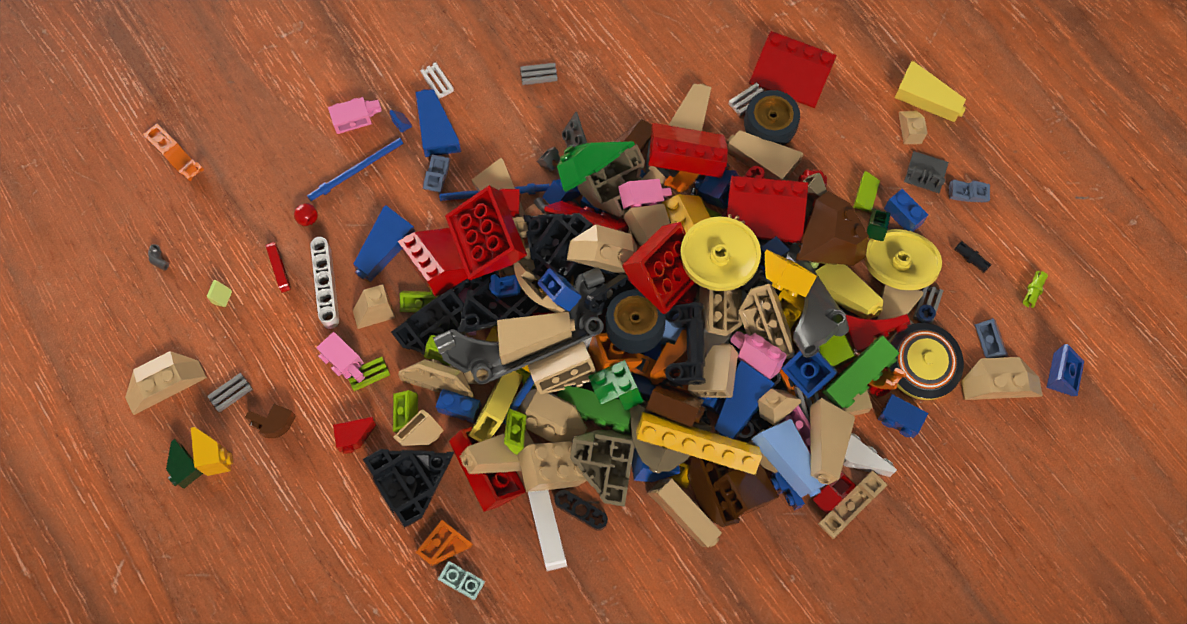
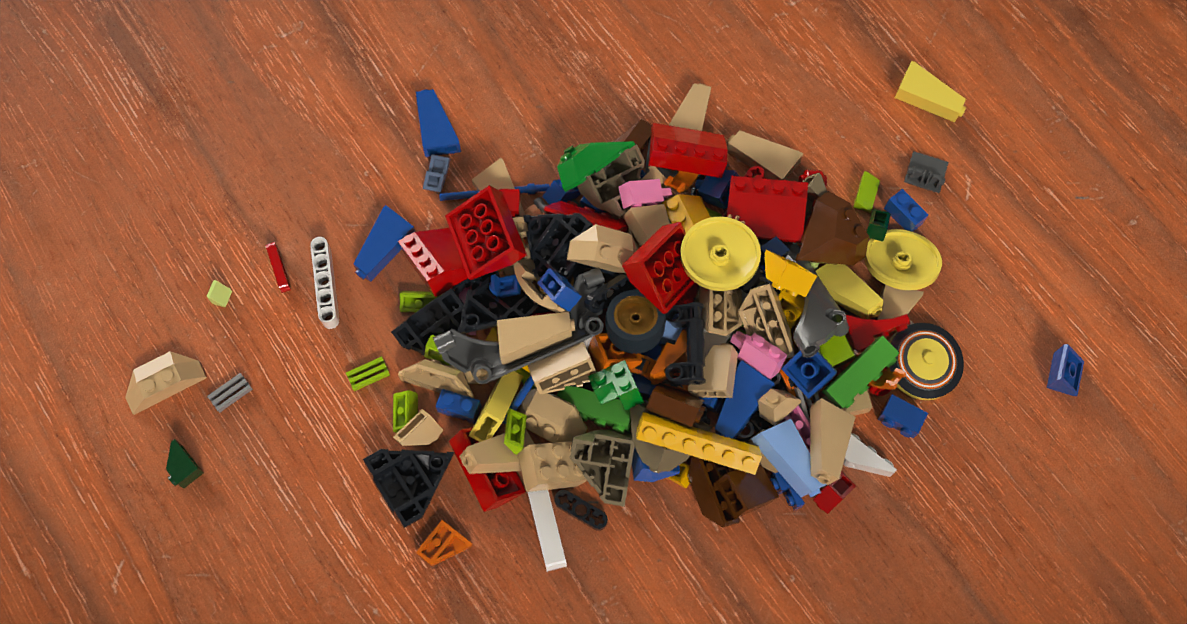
(155, 257): flat silver arm -> none
(173, 152): orange piece -> none
(209, 455): yellow slope -> none
(275, 424): reddish brown brick -> none
(305, 214): red piece -> none
(325, 188): blue bar -> none
(341, 357): bright pink hinge -> none
(353, 114): bright pink hinge -> none
(353, 434): red slope -> none
(373, 307): tan slope -> none
(400, 120): blue slope -> none
(435, 67): white tile -> none
(461, 580): light aqua slope -> none
(538, 71): light grey tile -> none
(547, 158): dark grey tile -> none
(573, 132): dark grey hinge -> none
(685, 512): tan slope -> none
(733, 101): white tile -> none
(772, 117): wheel -> none
(793, 68): red slope -> none
(852, 504): tan slope -> none
(912, 127): tan slope -> none
(920, 315): dark blue bush -> none
(933, 290): light grey tile -> none
(969, 192): sand blue slope -> none
(972, 256): black pin -> none
(991, 339): sand blue slope -> none
(1001, 379): tan wedge -> none
(1035, 289): lime pin -> none

